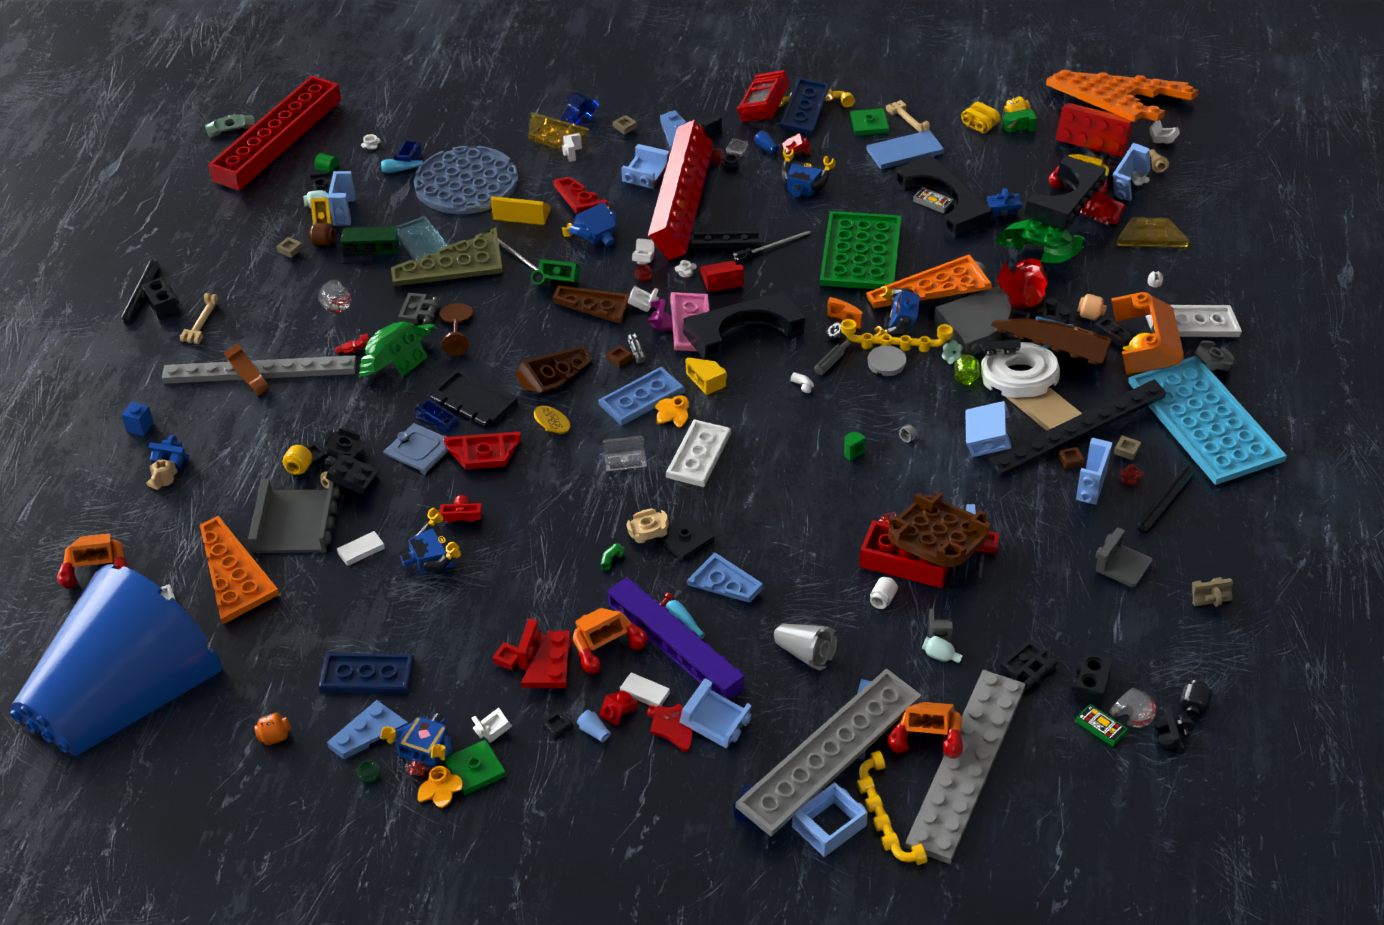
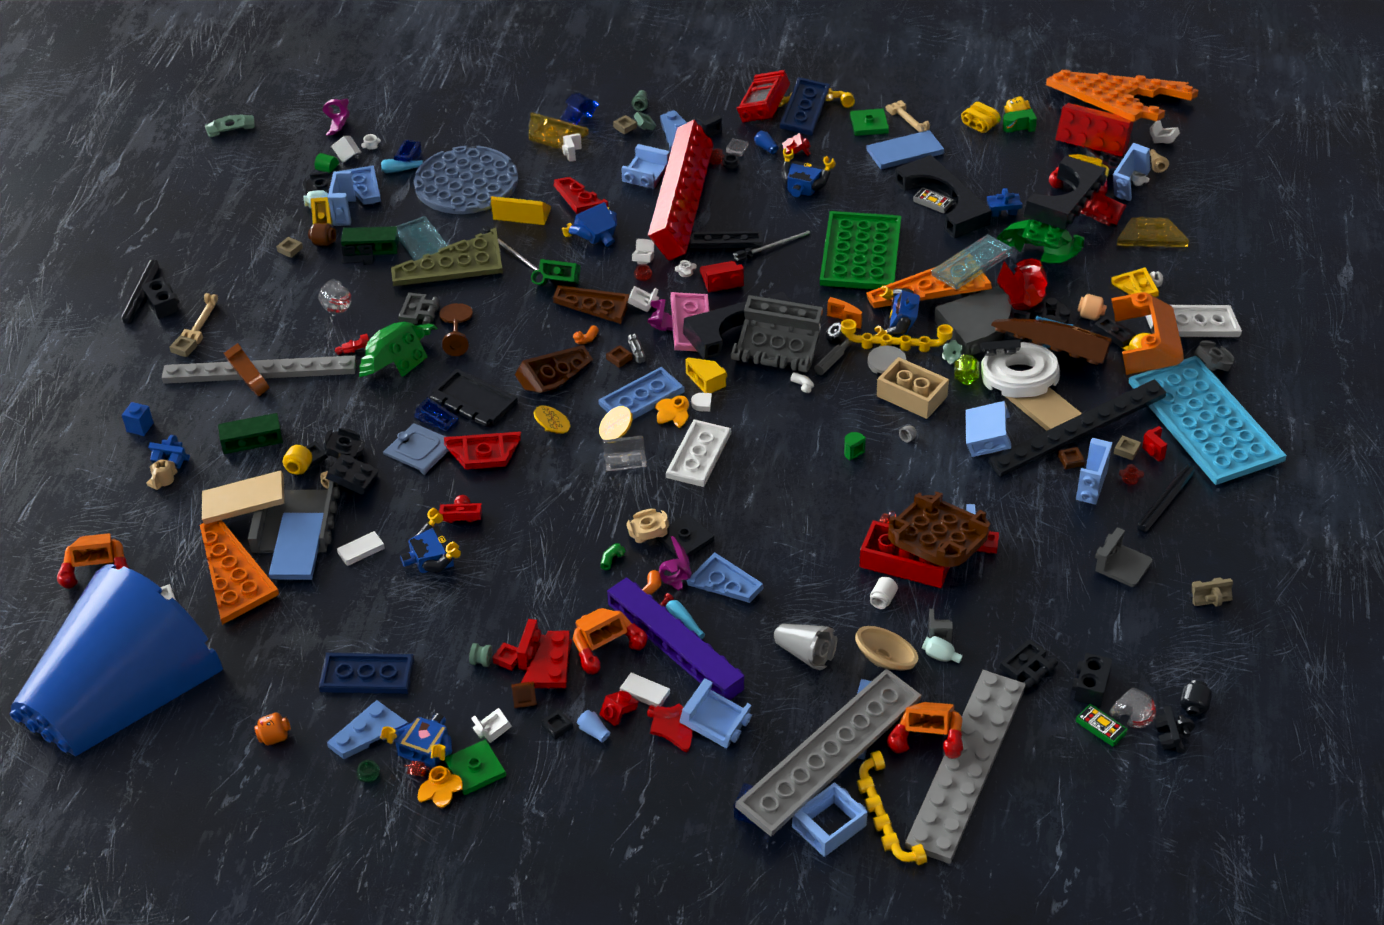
(183, 346): none -> dark tan plate
(242, 497): none -> tan tile
(250, 433): none -> dark green brick
(274, 133): red brick -> none
(296, 546): none -> medium blue tile
(338, 118): none -> magenta hair
(346, 148): none -> white panel
(365, 184): none -> medium blue wing
(480, 655): none -> sand green wheel
(524, 694): none -> reddish brown tile
(581, 338): none -> orange arm
(615, 423): none -> piece
(640, 101): none -> sand green cone
(644, 121): none -> sand green plate
(654, 582): none -> orange arm
(672, 565): none -> magenta hair
(701, 401): none -> white tile
(779, 333): none -> dark grey slope
(886, 648): none -> tan dish
(912, 387): none -> tan brick
(972, 261): none -> clear light blue tile
(1136, 282): none -> yellow wing
(1154, 444): none -> red bracket

